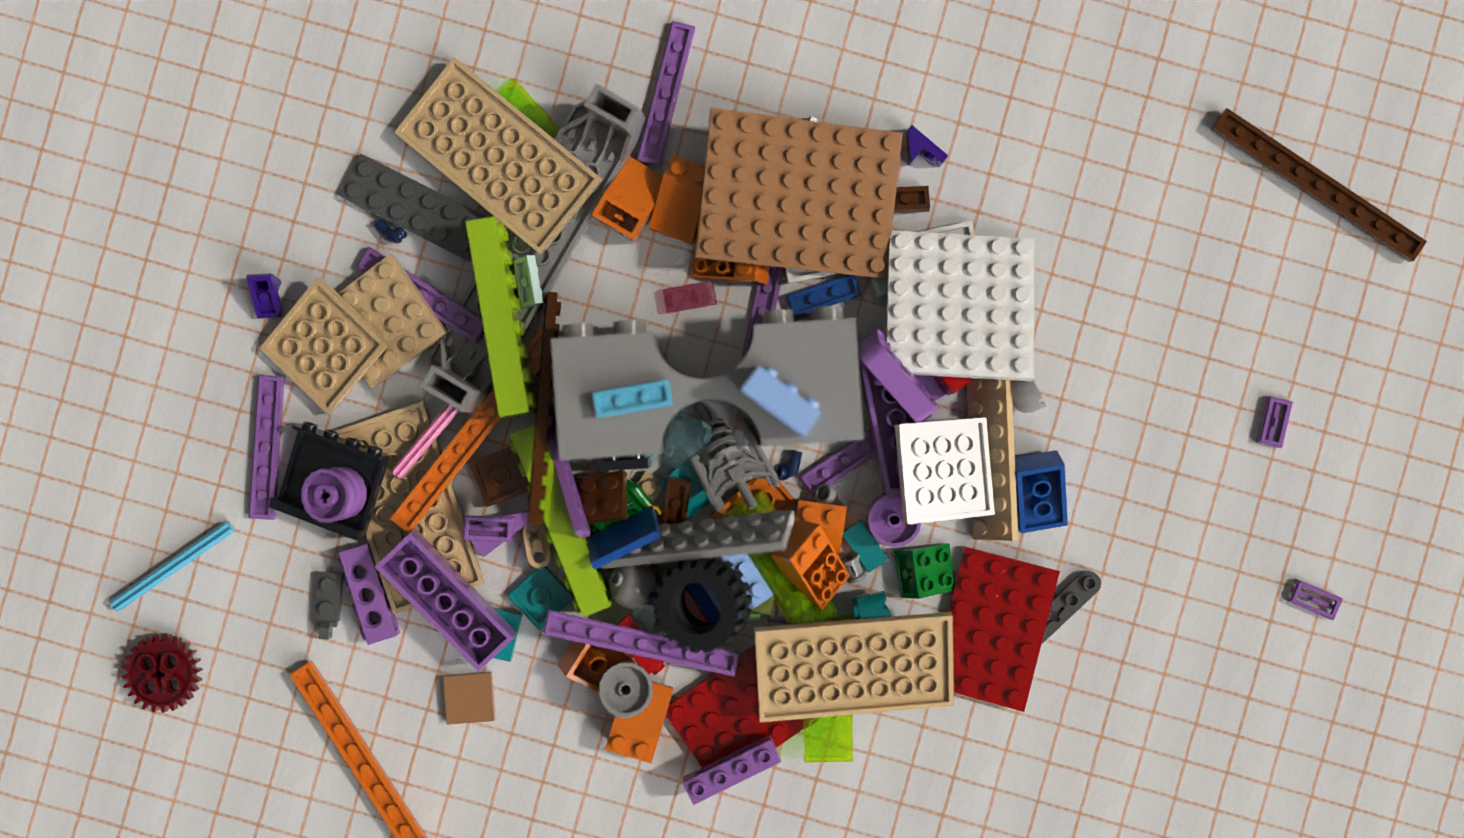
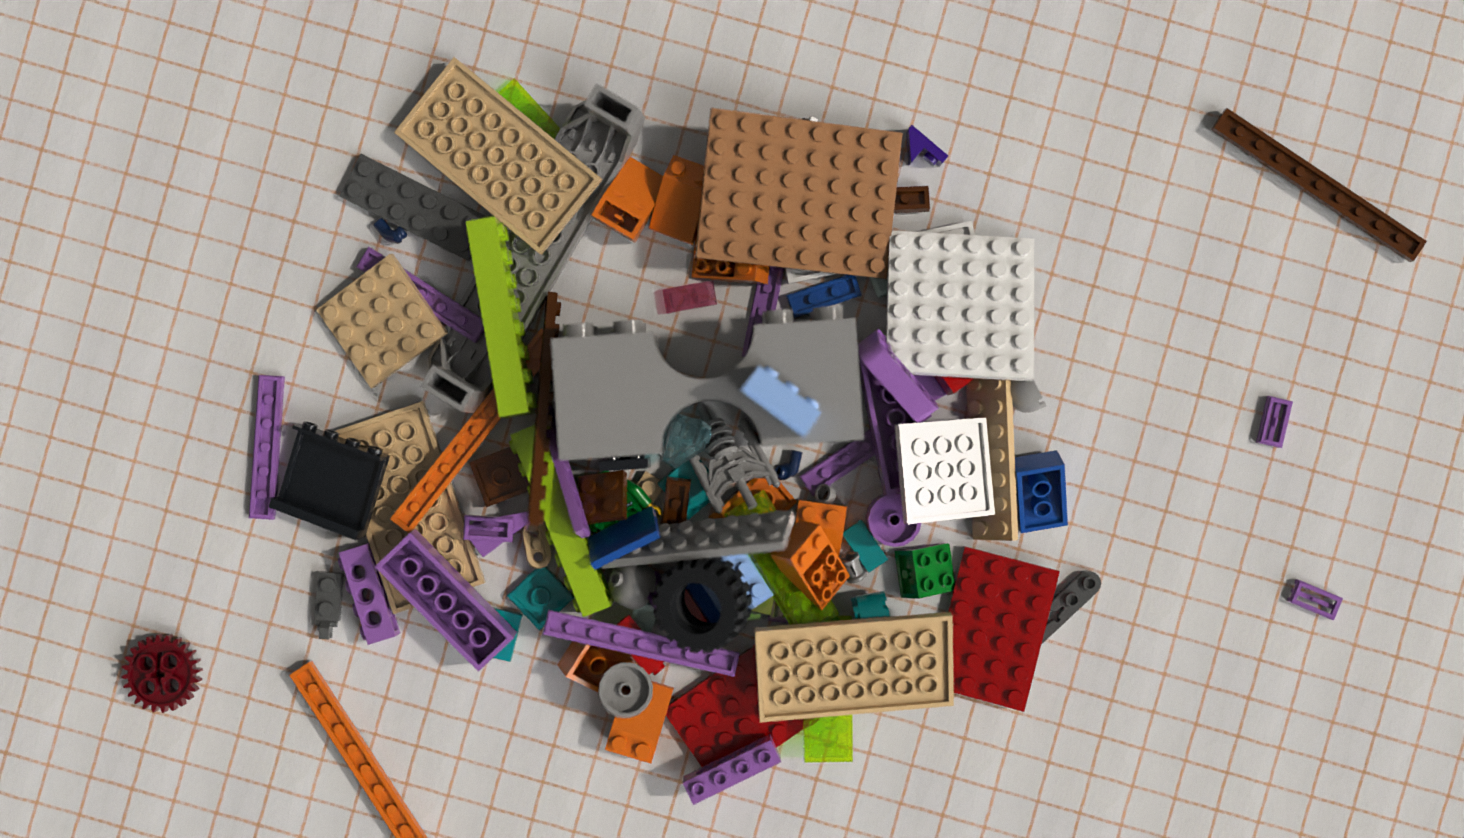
(172, 566): medium azure axle -> none
(265, 295): dark purple slope -> none
(324, 345): tan plate -> none
(333, 494): medium lavender wheel -> none
(424, 441): bright pink axle -> none
(469, 698): medium nougat tile -> none
(528, 281): plate -> none
(632, 399): medium azure plate -> none
(666, 93): medium lavender tile -> none

